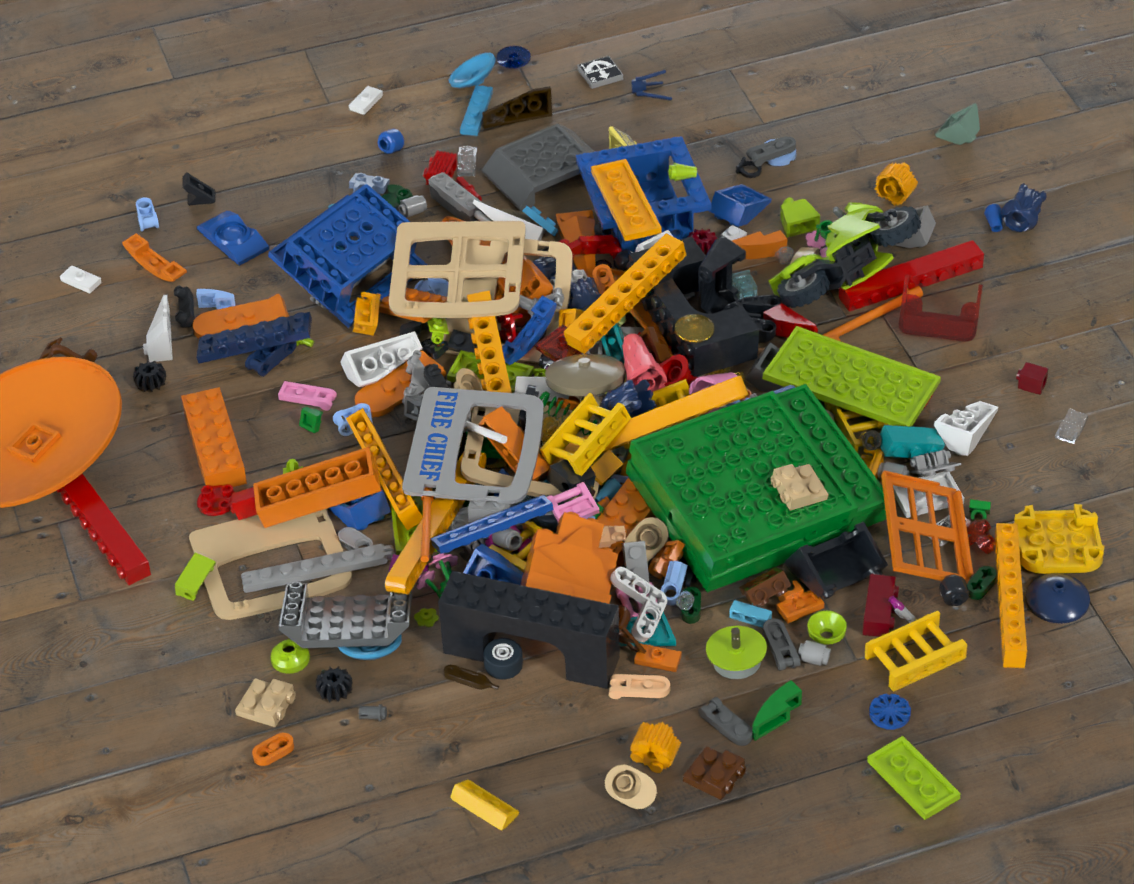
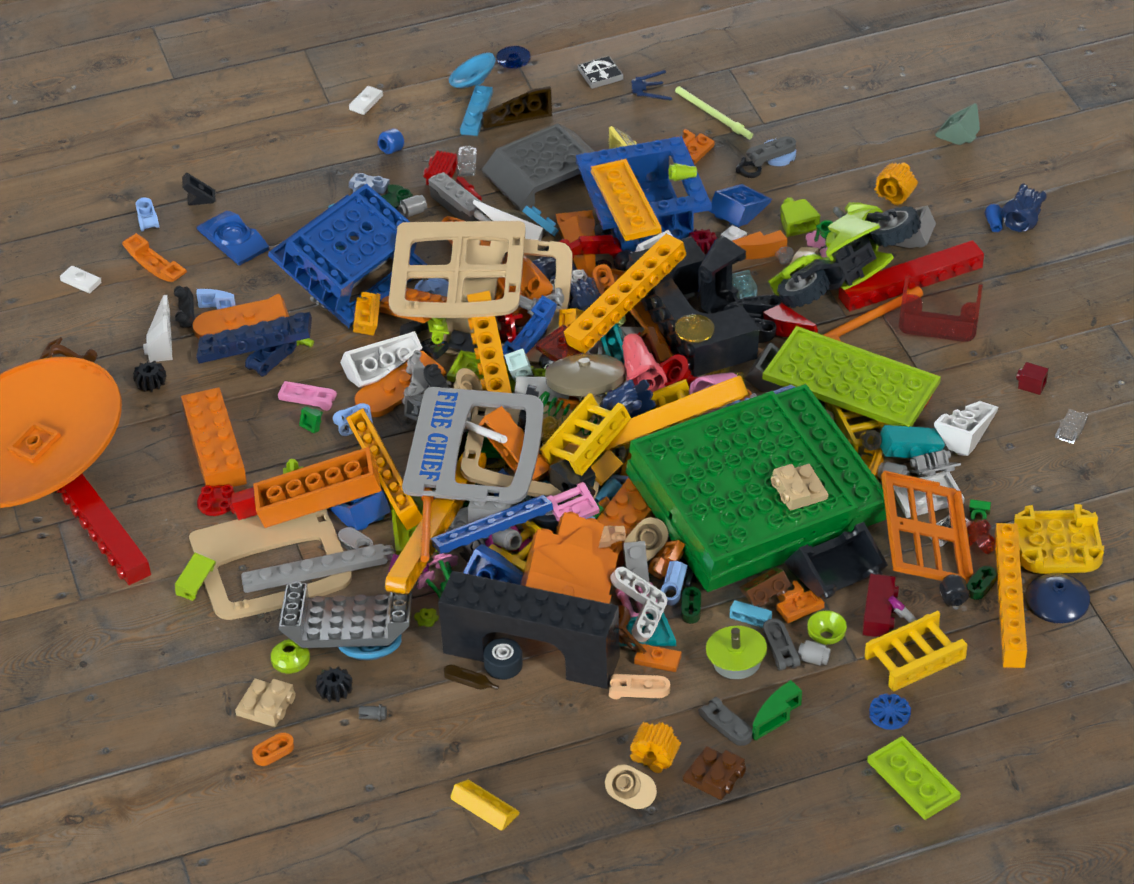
(518, 364): none -> light aqua brick
(687, 603): clear hinge -> none
(698, 145): none -> orange plate
(736, 127): none -> yellowish green bar

